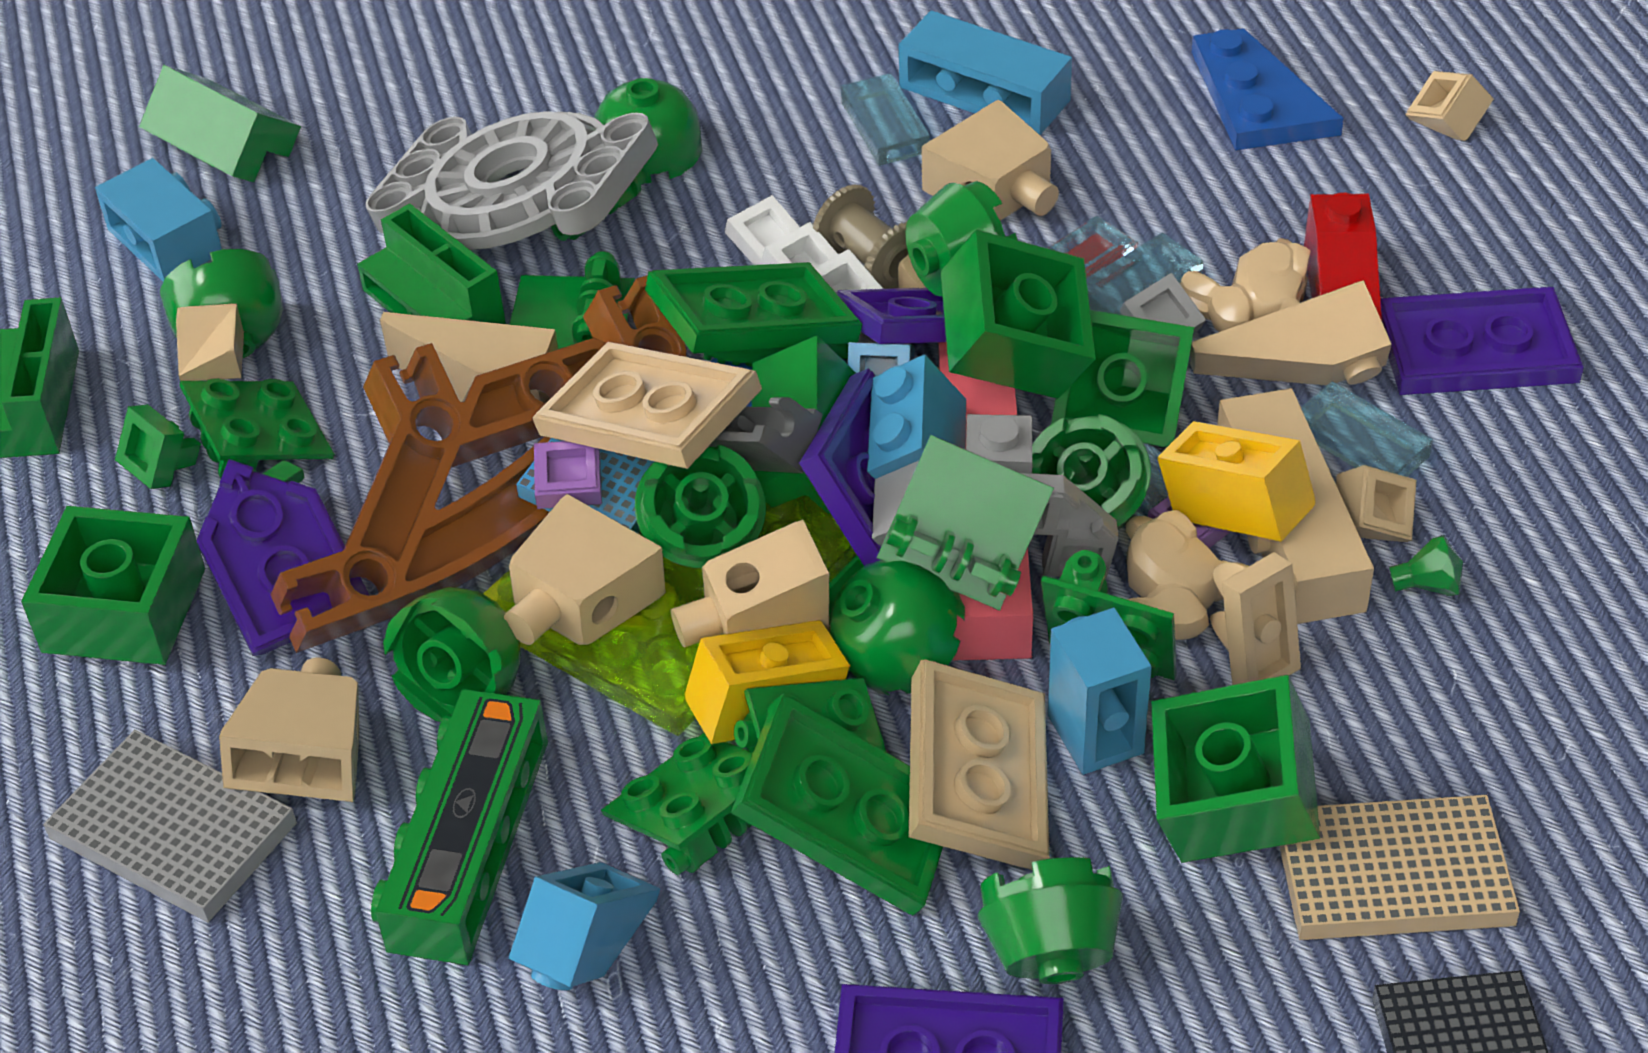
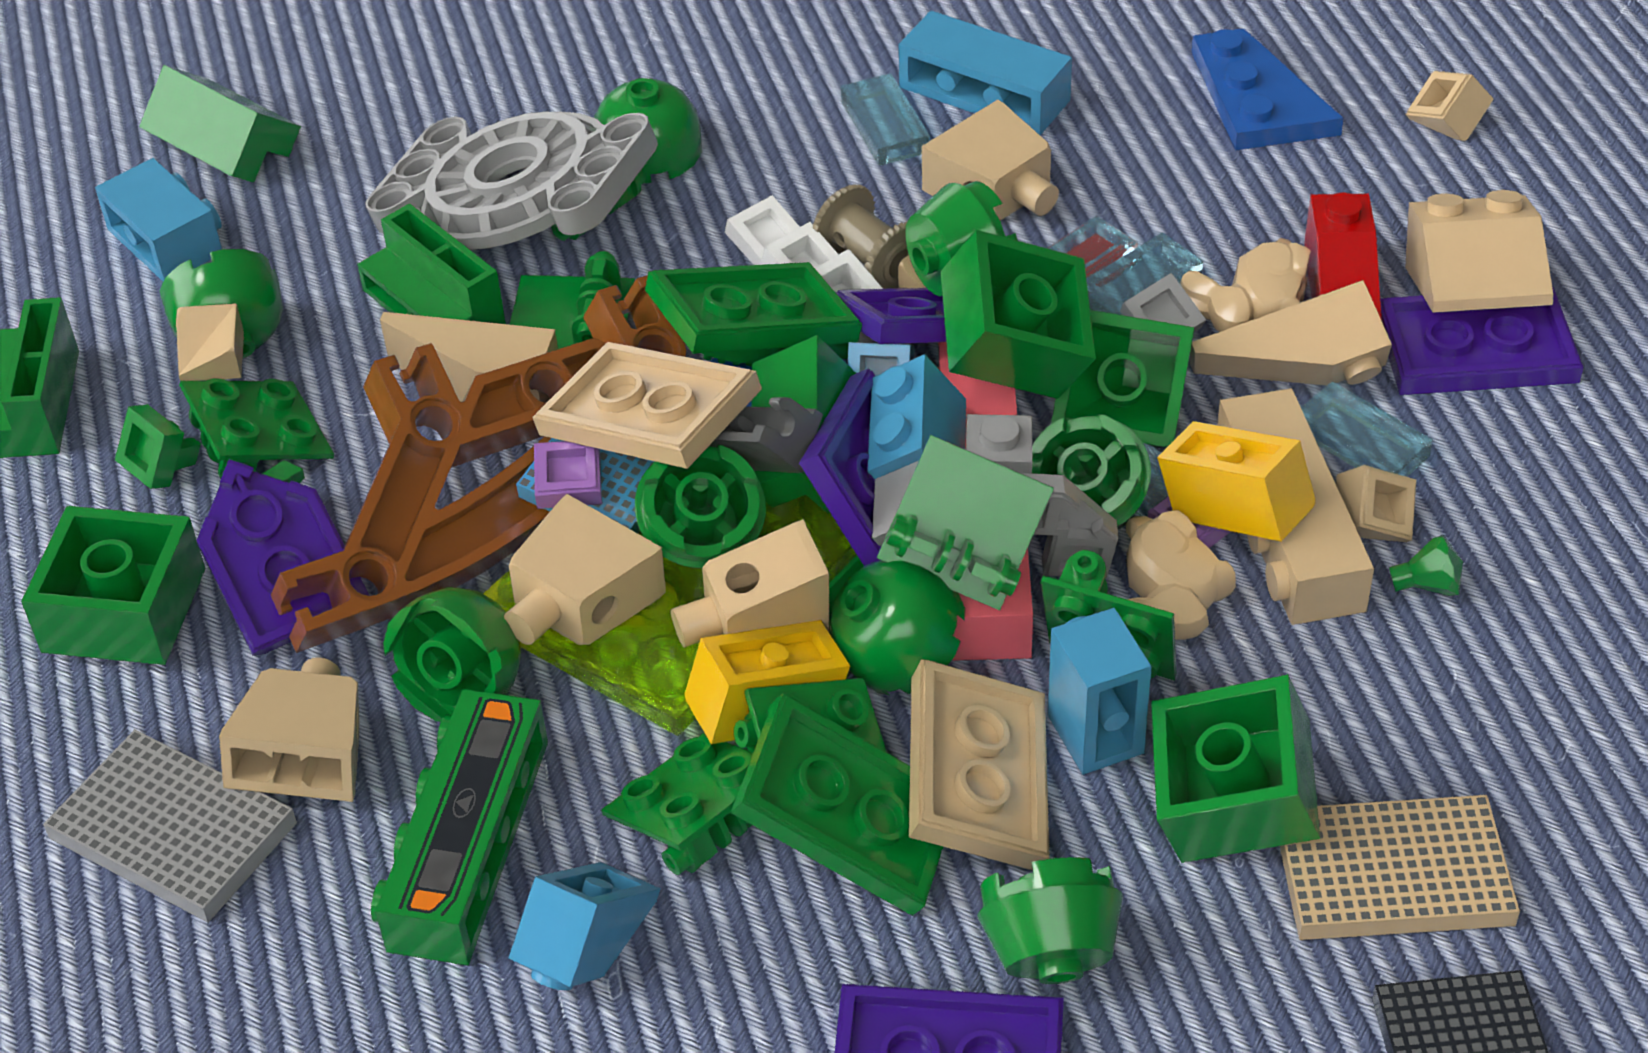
(1258, 618): tan tile -> none
(1478, 252): none -> tan slope

